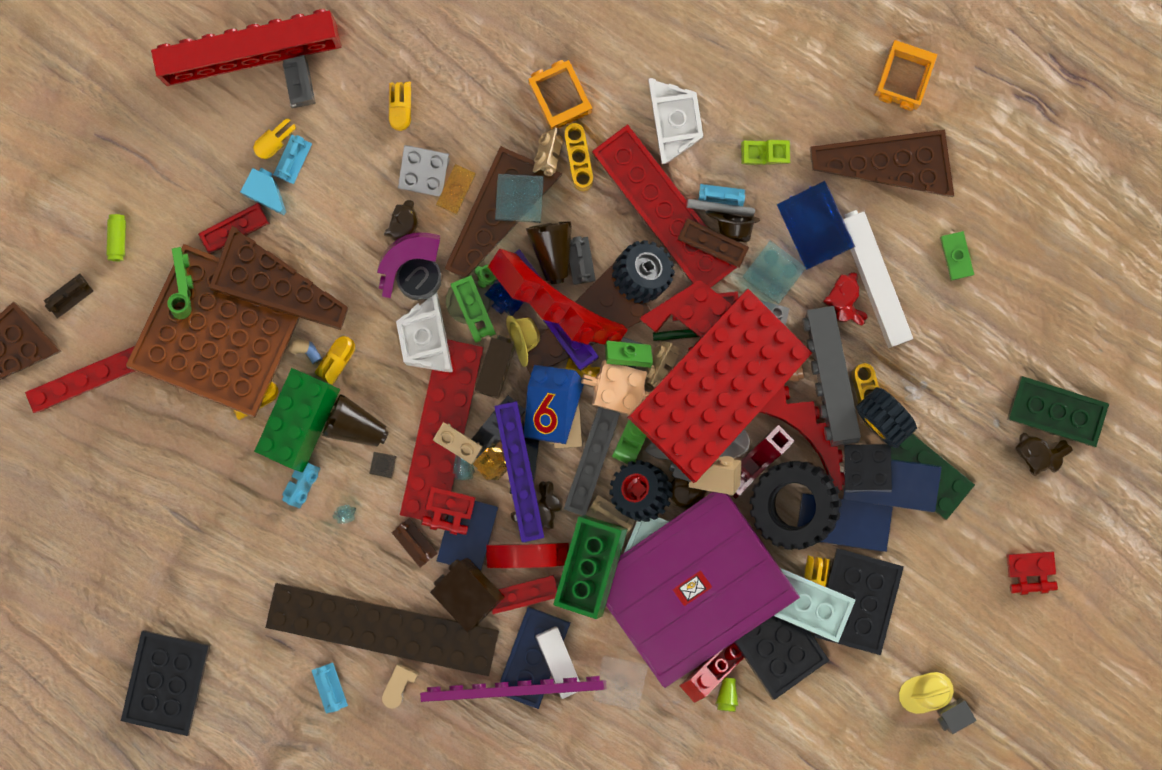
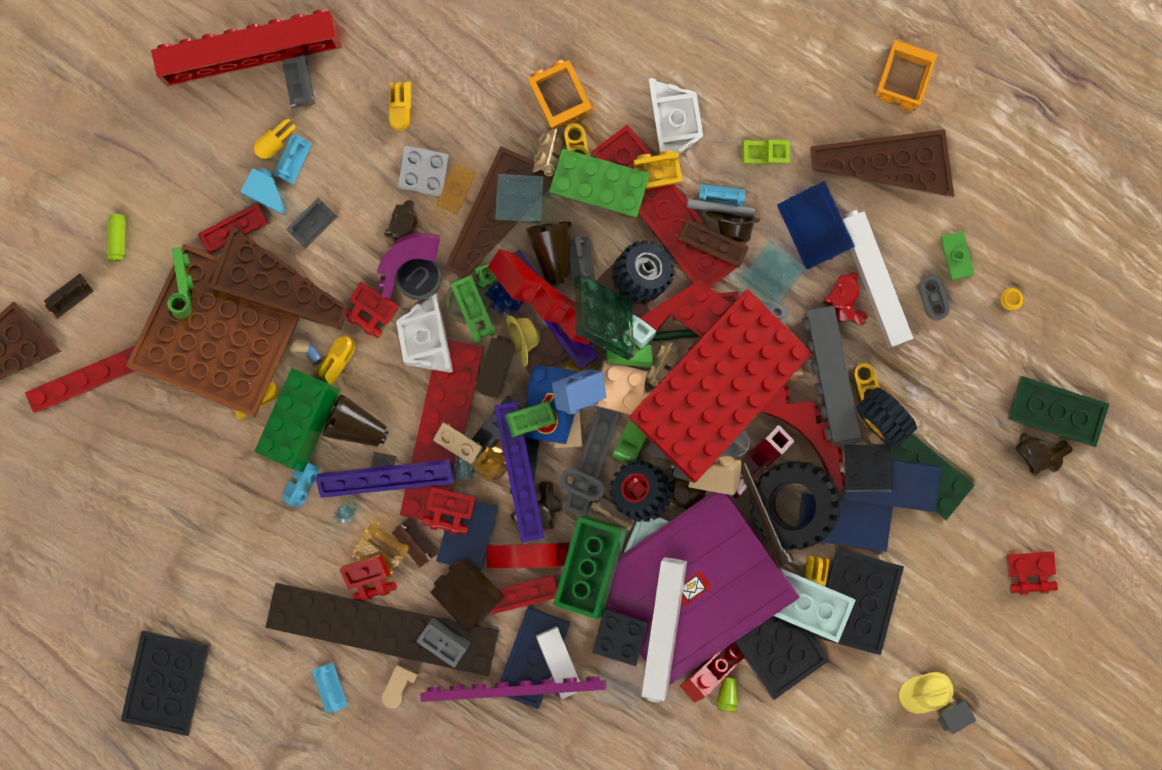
(311, 223): none -> dark grey hinge
(367, 548): none -> clear yellow plate
(367, 571): none -> red plate
(373, 303): none -> red plate
(385, 478): none -> dark purple plate
(443, 642): none -> dark grey hinge
(530, 419): none -> bright green plate
(579, 391): none -> medium blue brick
(582, 484): none -> dark grey plate
(599, 183): none -> bright green plate
(604, 317): none -> clear green plate
(620, 637): none -> black piece
(642, 332): none -> light aqua plate
(663, 169): none -> yellow bracket
(664, 629): none -> white brick
(781, 555): none -> dark brown piece
(936, 297): none -> dark grey plate
(1011, 299): none -> yellow plate

